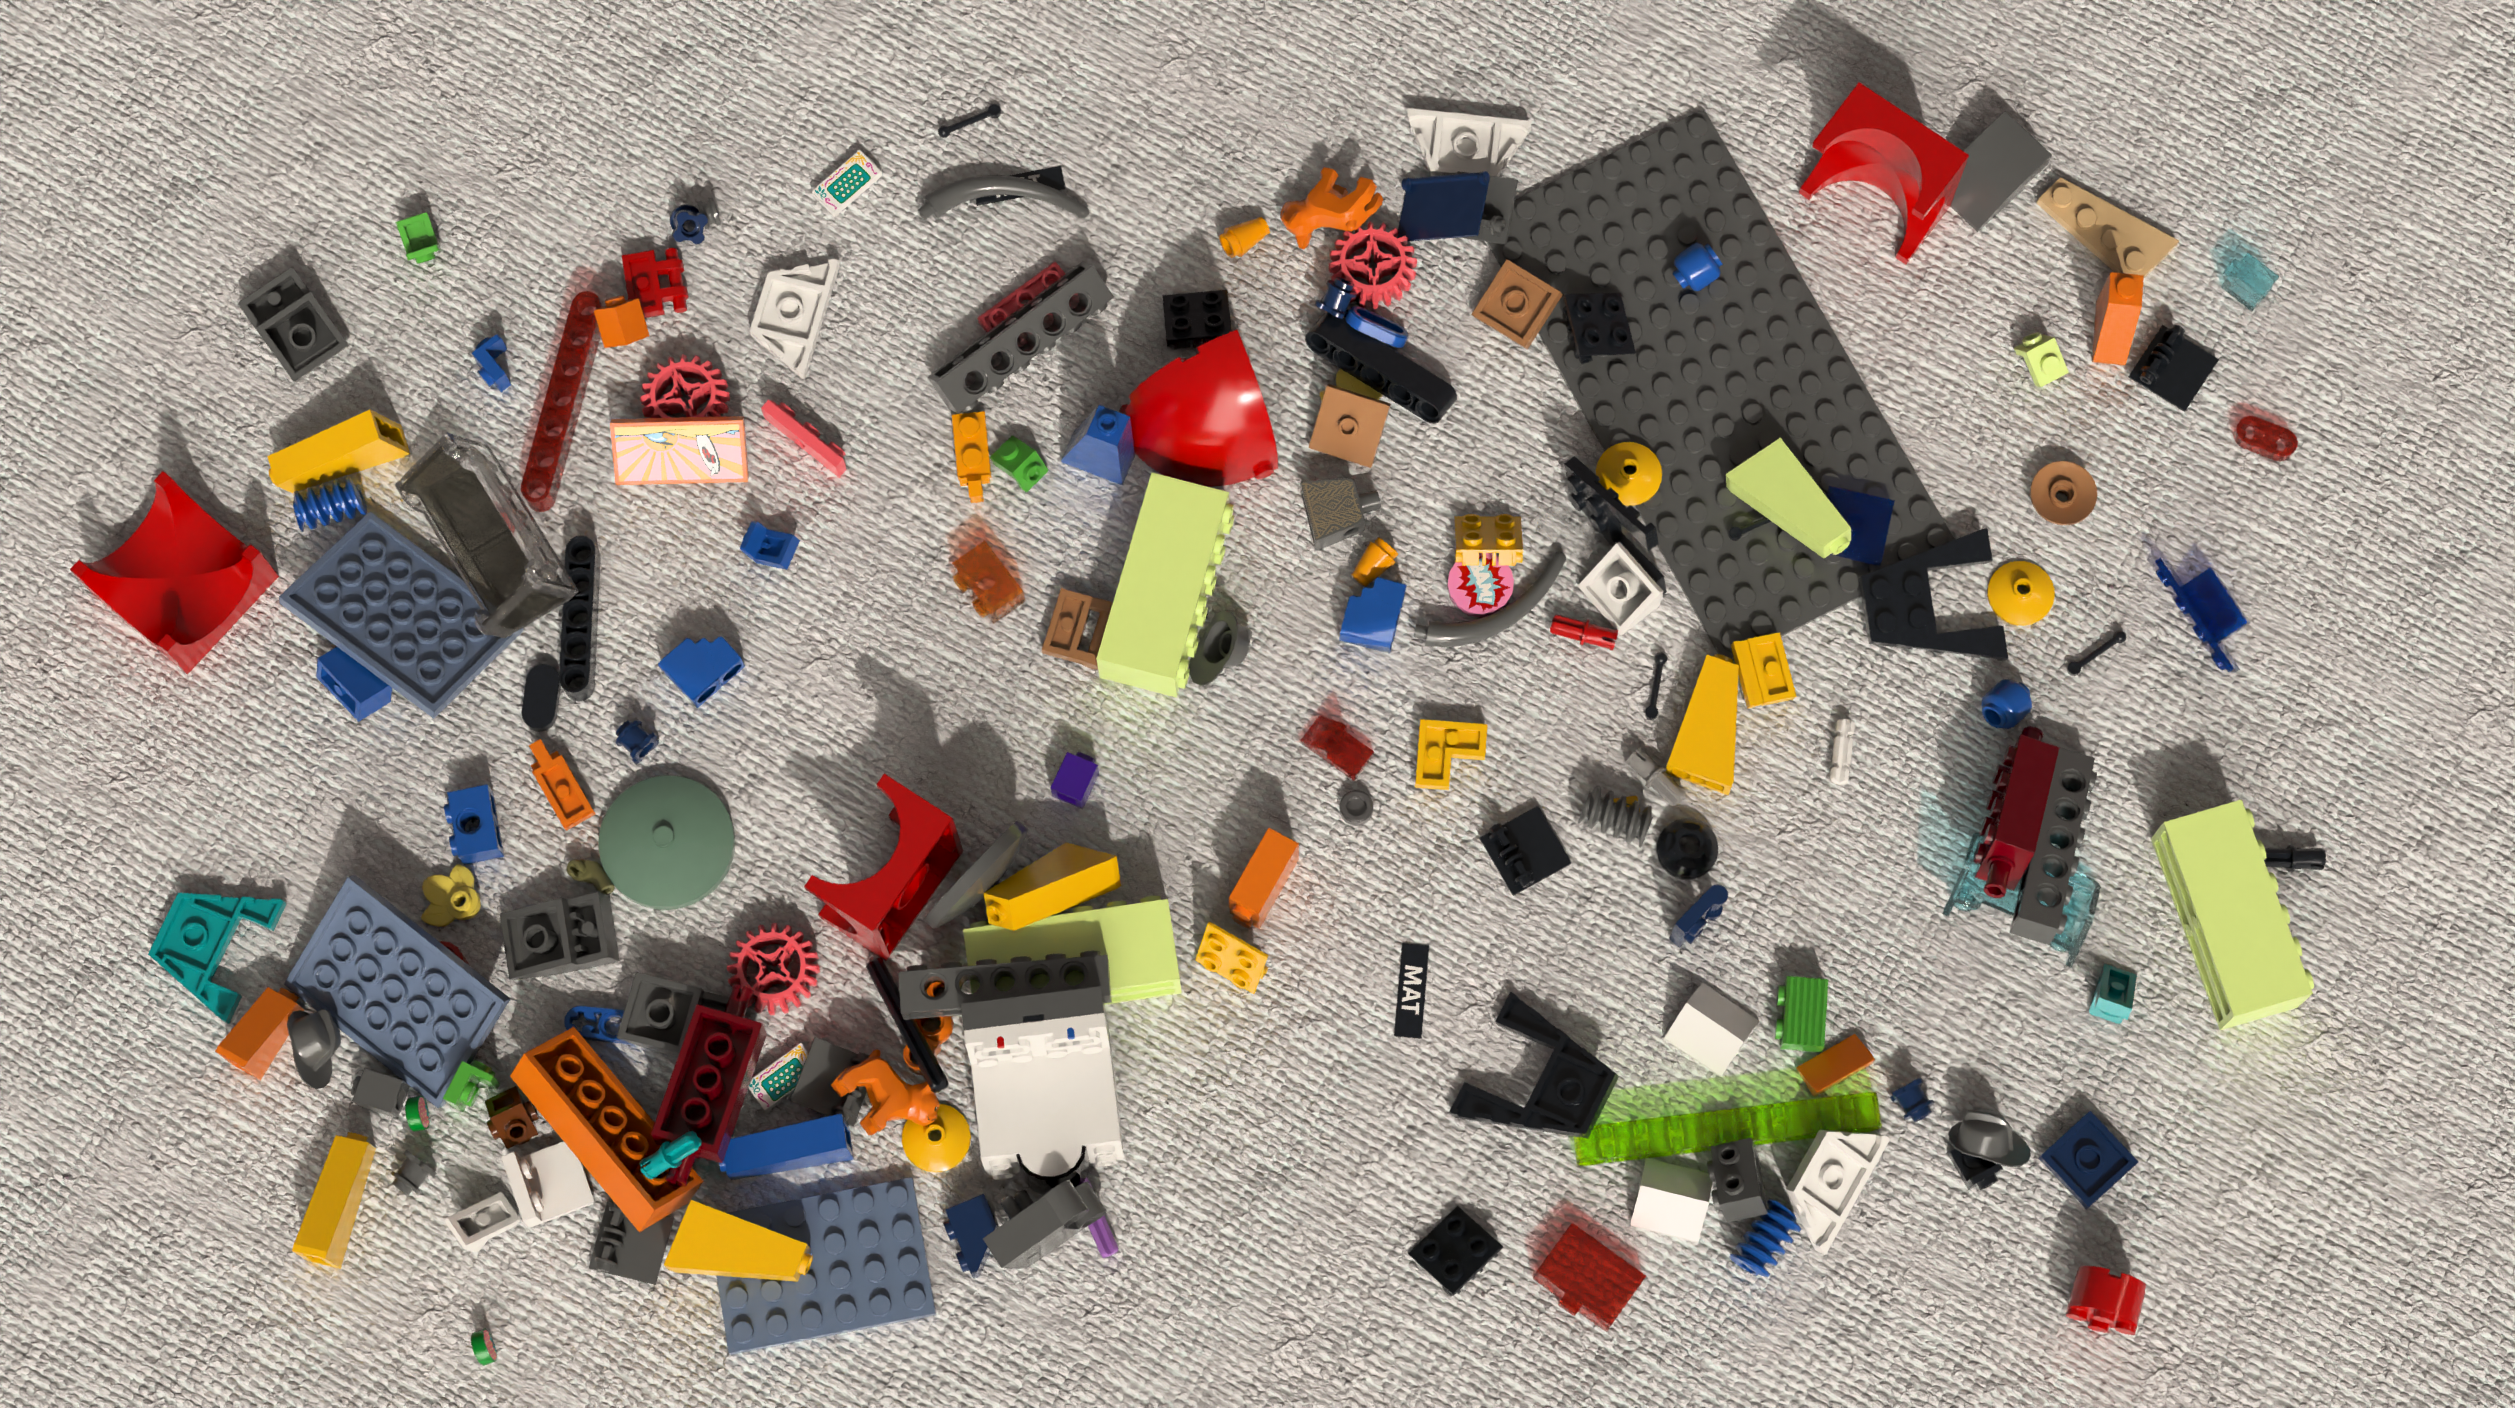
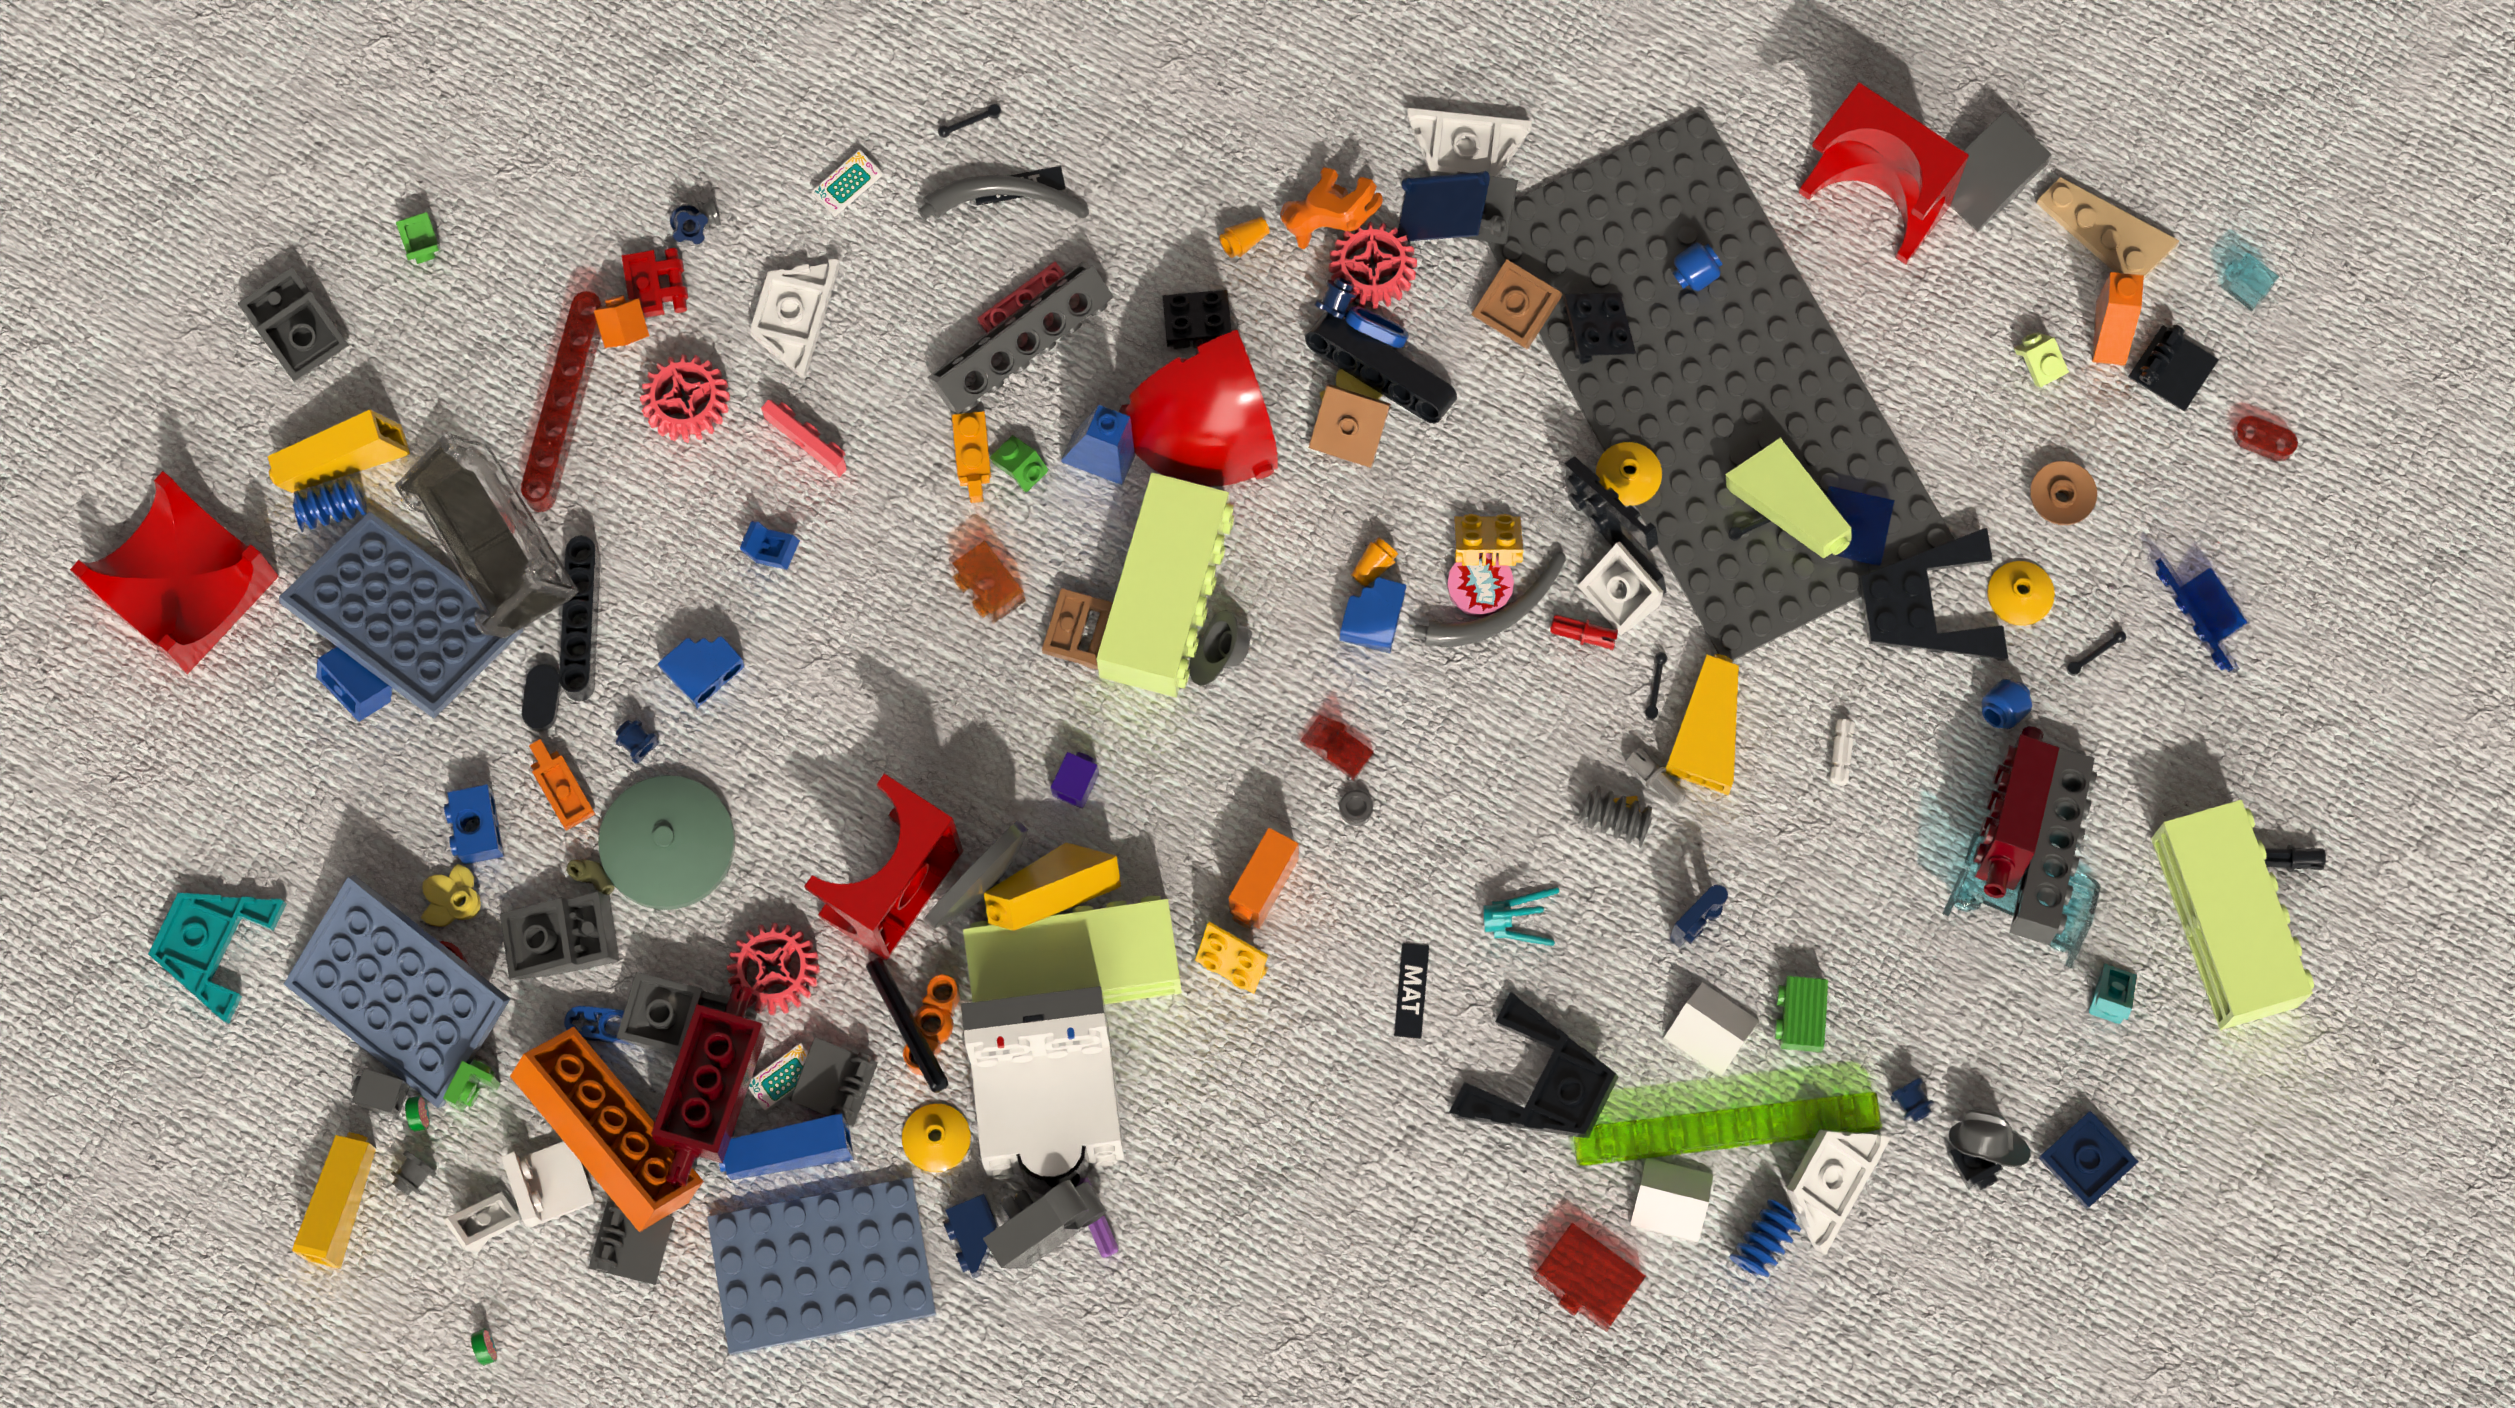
(260, 1032): orange slope -> none
(313, 1043): dark grey piece -> none
(490, 371): blue bracket -> none
(511, 1118): reddish brown brick -> none
(670, 1154): teal axle -> none
(679, 450): tile -> none
(732, 1247): yellow slope -> none
(887, 1094): orange animal -> none
(917, 978): dark grey brick -> none
(1336, 509): dark grey torso -> none
(1441, 742): yellow plate -> none
(1455, 1251): black hinge -> none
(1499, 916): none -> teal plant
(1525, 850): black hinge -> none
(1681, 864): black piece -> none
(1738, 1180): dark grey brick -> none
(1763, 670): yellow plate -> none
(1835, 1065): orange slope -> none
(2106, 1300): red brick -> none

